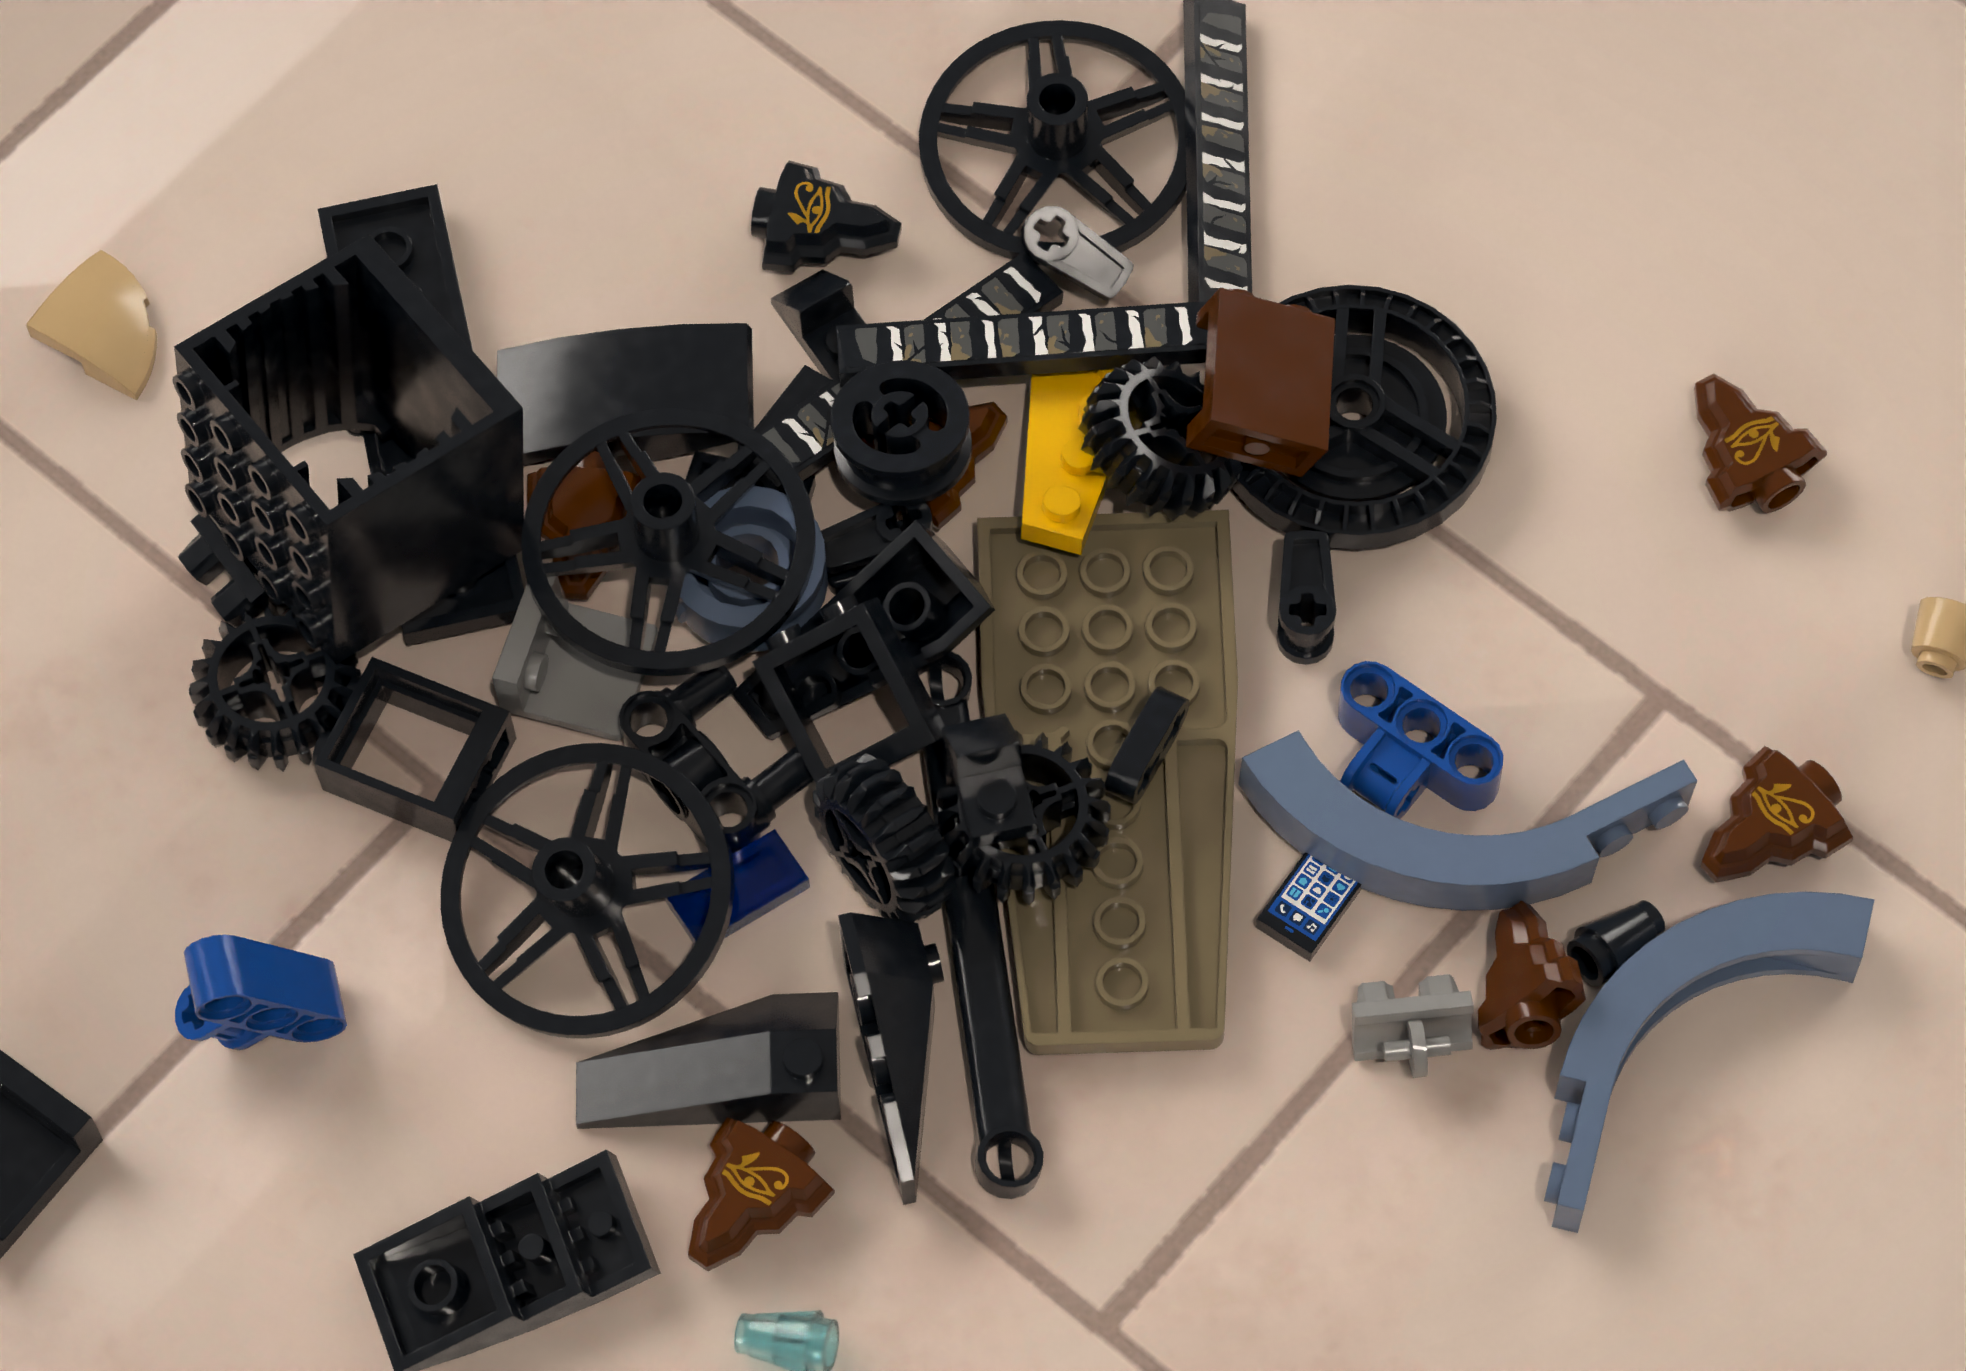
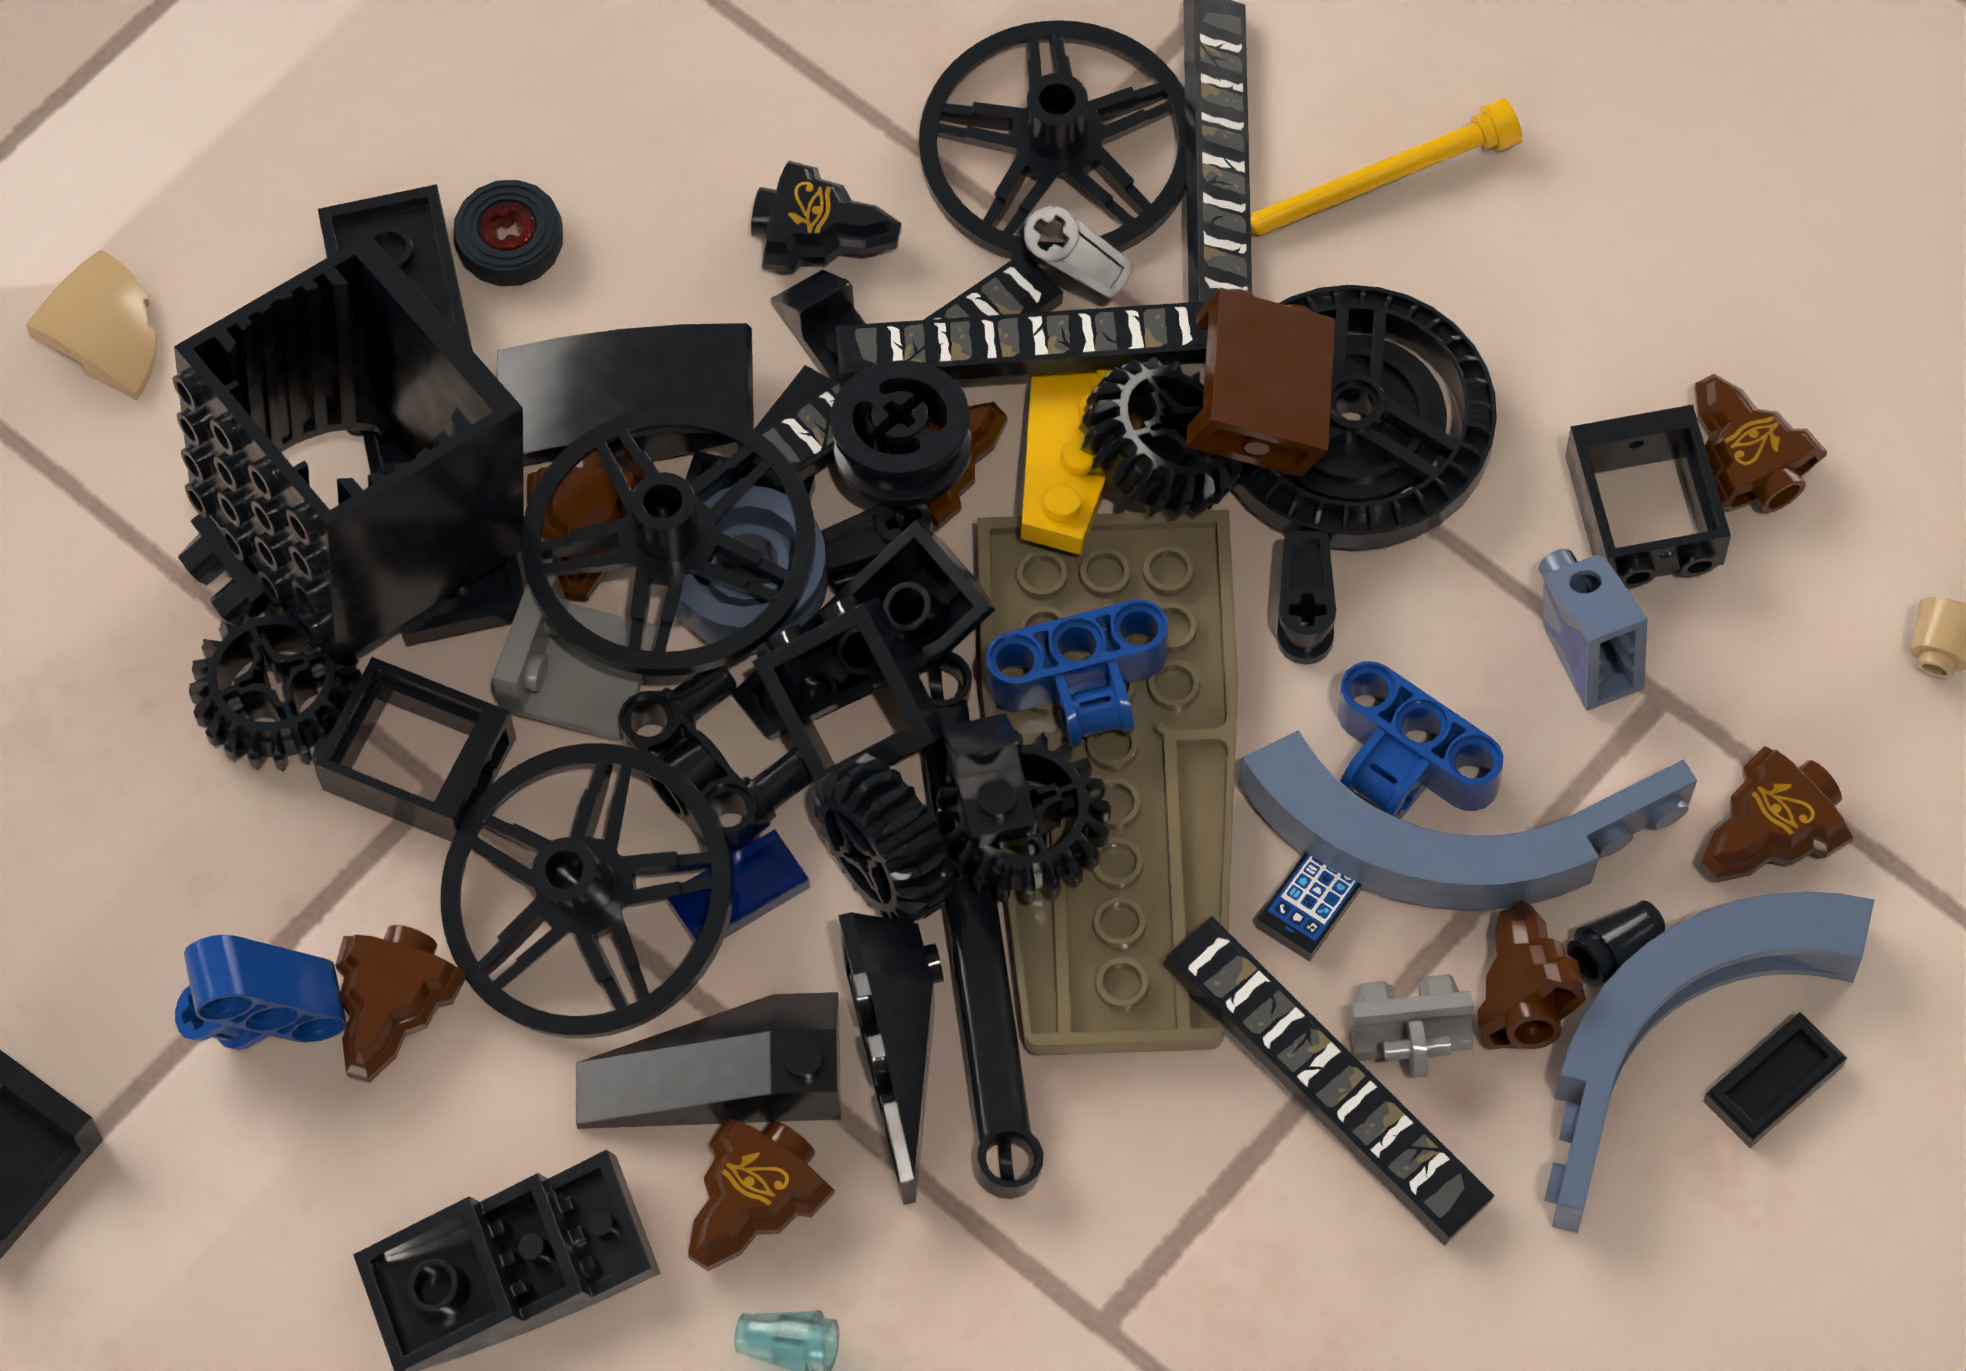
(389, 993): none -> reddish brown rock
(514, 258): none -> black bush
(1086, 692): none -> blue piece
(1146, 745): black beam -> none
(1328, 1080): none -> tile
(1492, 128): none -> yellow piece
(1593, 627): none -> sand blue torso
(1641, 441): none -> black window
(1775, 1079): none -> black tile

